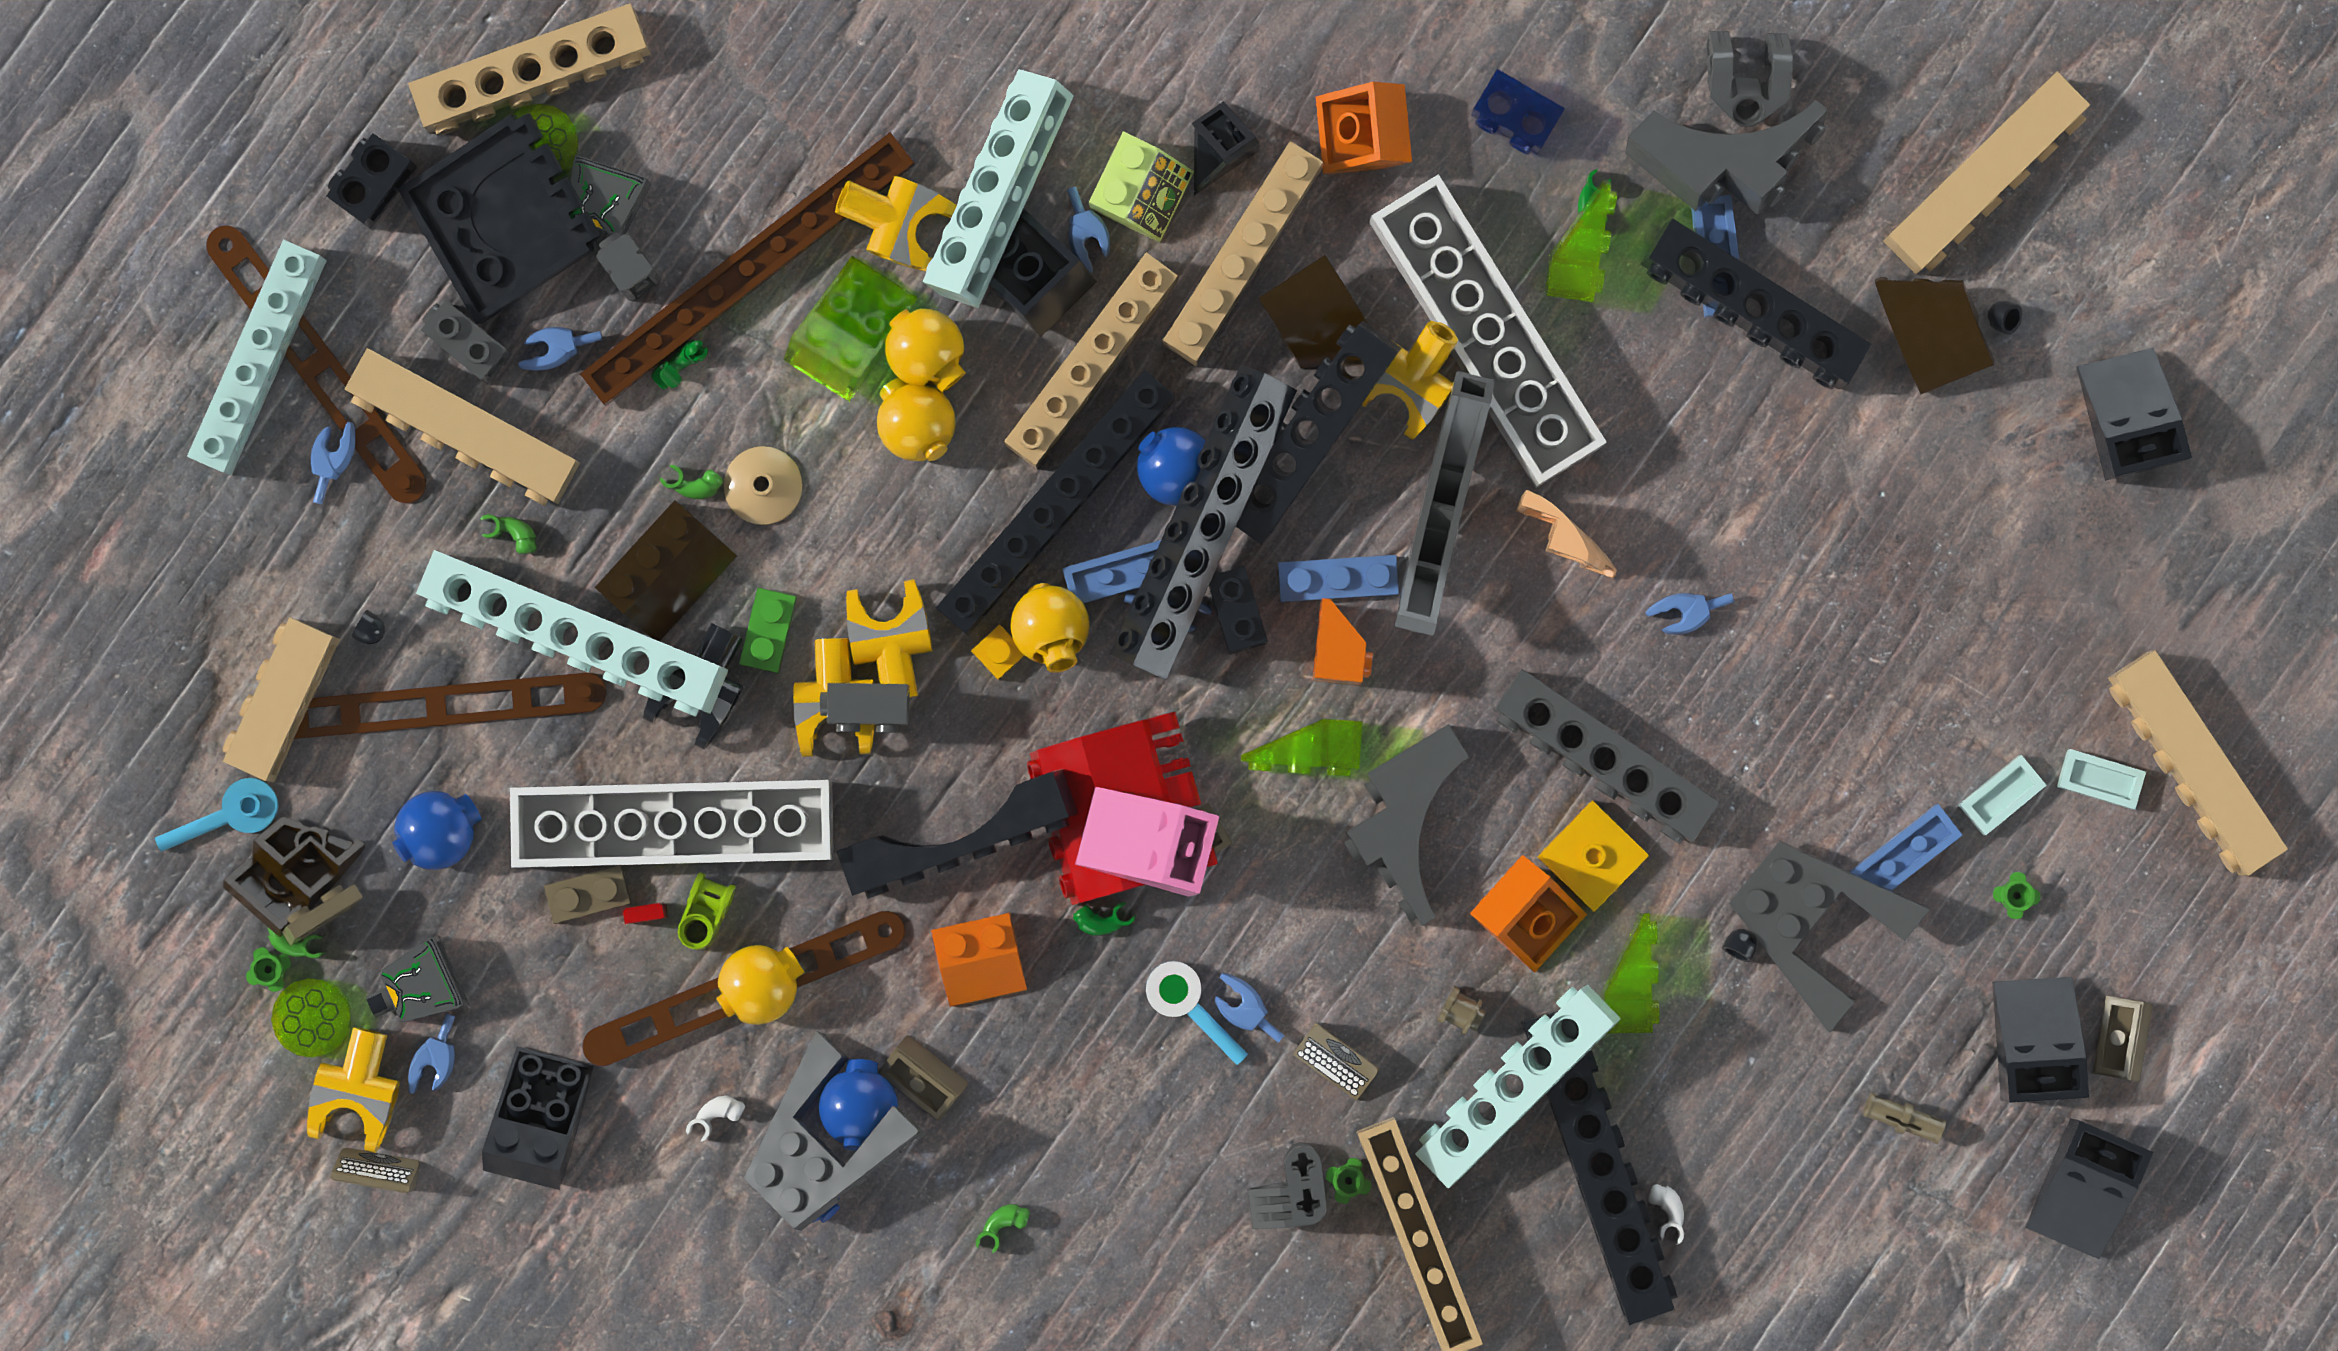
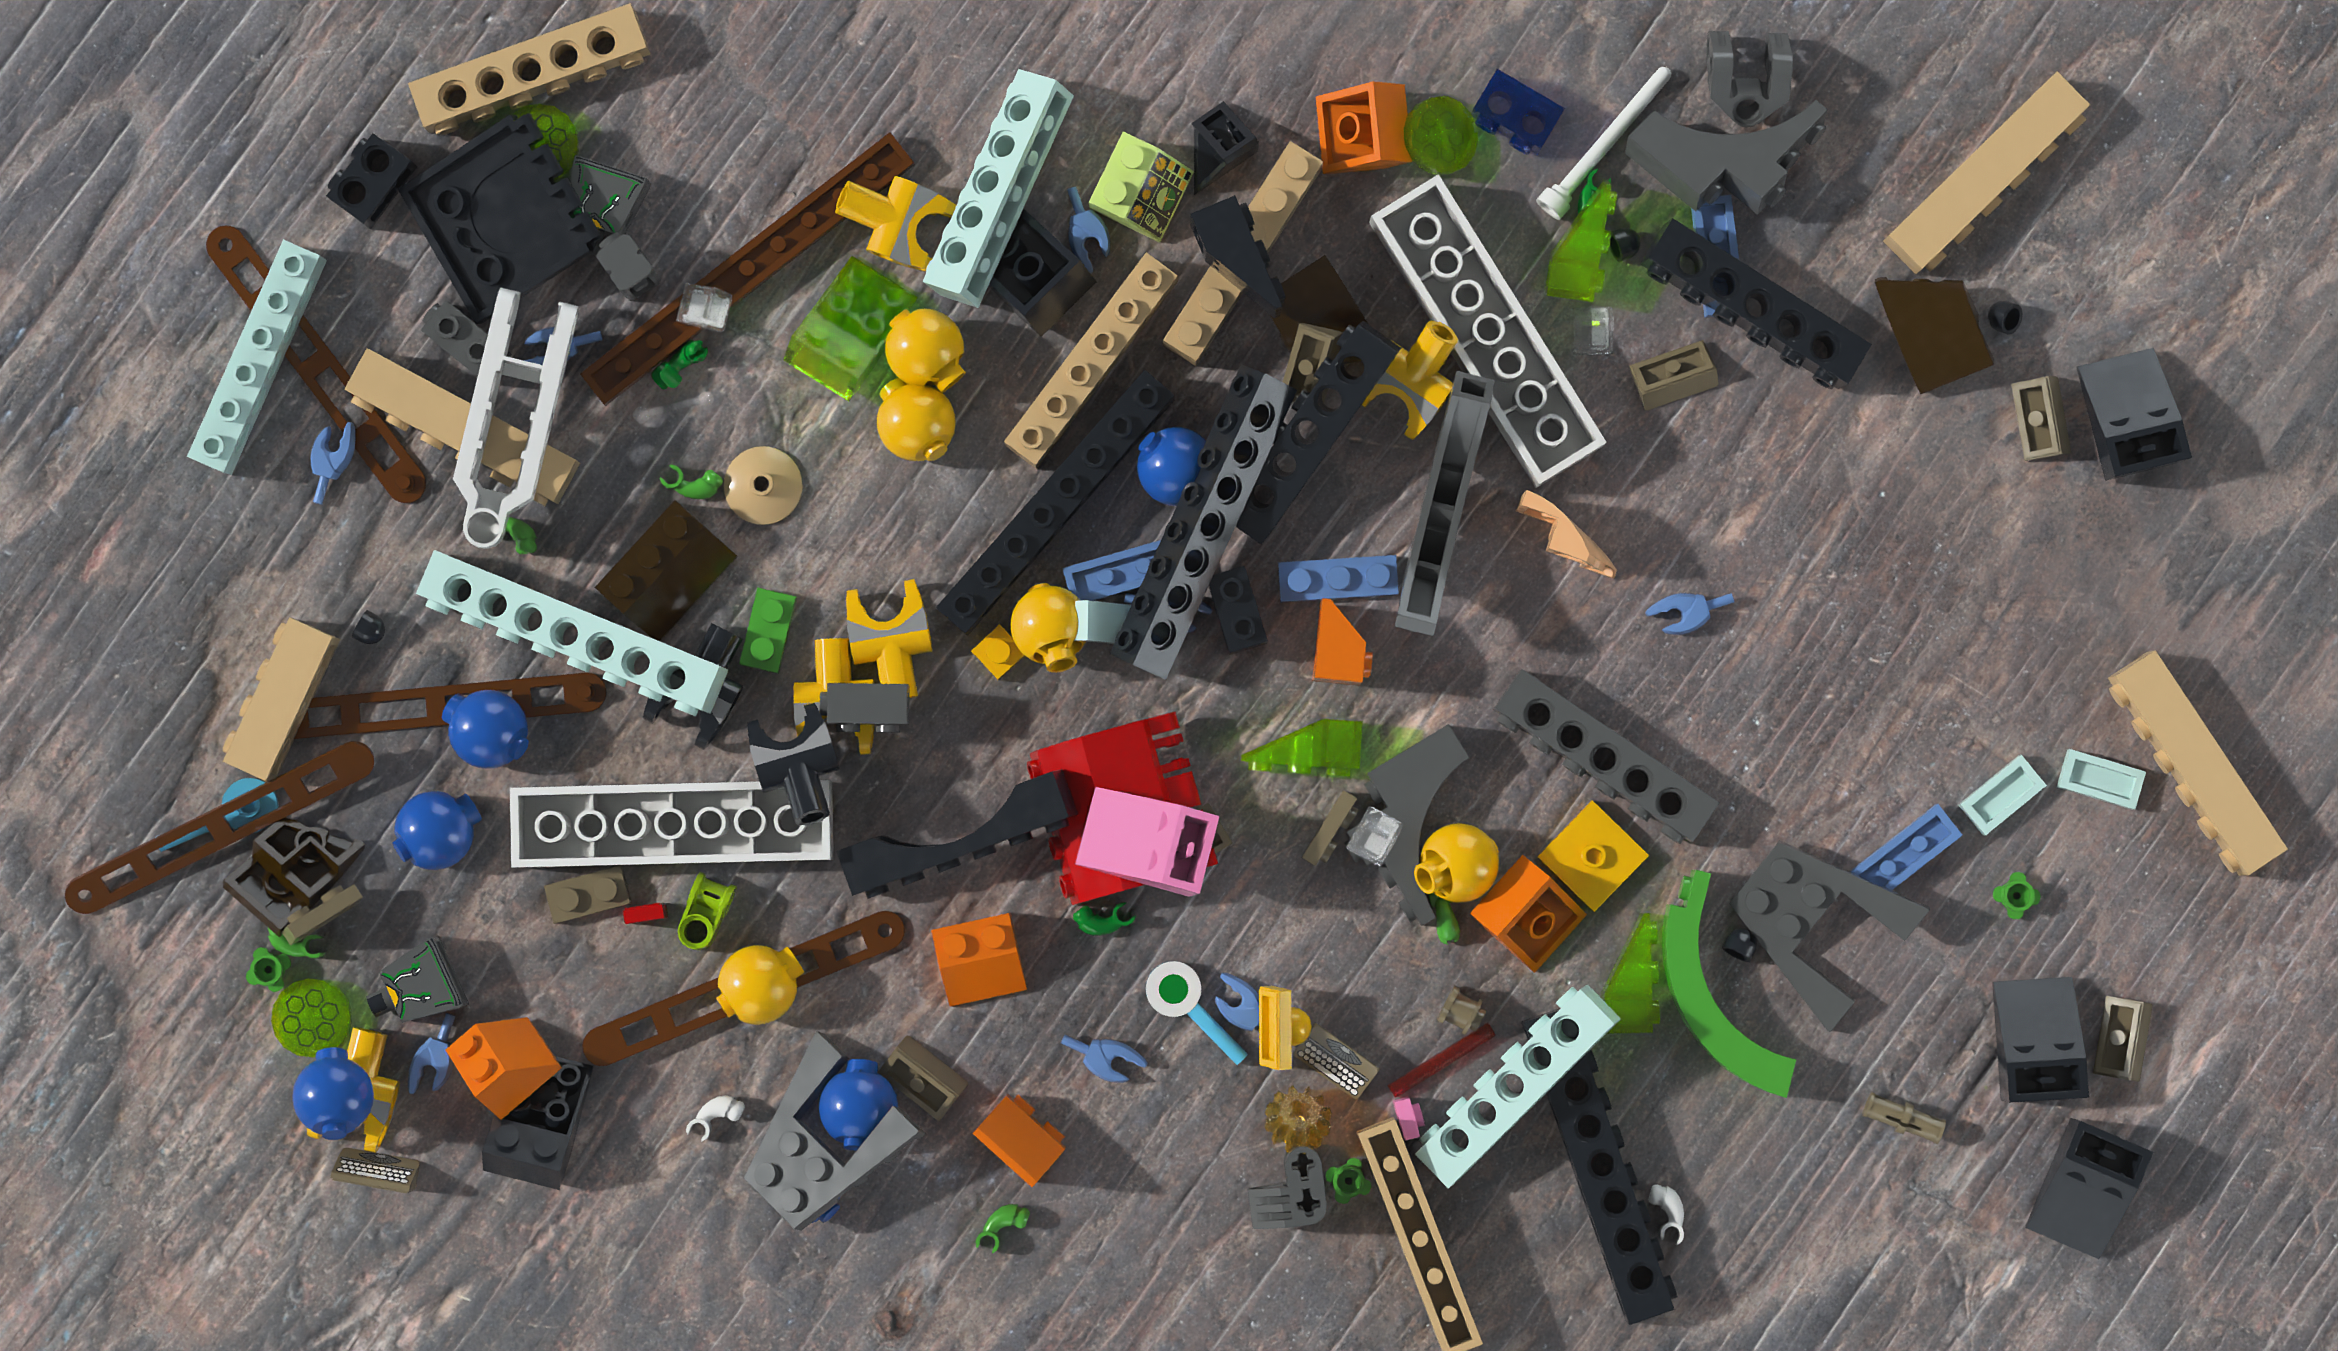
(333, 1094): none -> blue brick
(349, 762): none -> reddish brown piece
(486, 728): none -> blue brick
(488, 509): none -> white piece
(503, 1062): none -> orange slope
(642, 414): none -> clear hinge
(704, 307): none -> clear slope
(796, 765): none -> black connector
(1021, 1139): none -> orange slope
(1100, 620): none -> light aqua tile
(1101, 1053): none -> medium blue hand
(1229, 248): none -> black slope
(1280, 1027): none -> yellow tile
(1298, 1106): none -> clear yellow gear
(1307, 354): none -> dark tan slope
(1340, 815): none -> dark tan plate
(1375, 836): none -> clear slope
(1409, 1117): none -> bright pink plate
(1440, 135): none -> clear neon green tile
(1441, 1060): none -> clear red piece
(1447, 924): none -> bright green arm
(1457, 863): none -> yellow brick
(1556, 199): none -> white piece
(1592, 330): none -> clear slope
(1624, 243): none -> black hinge
(1674, 375): none -> dark tan slope
(1696, 1005): none -> bright green arch
(2041, 418): none -> dark tan slope

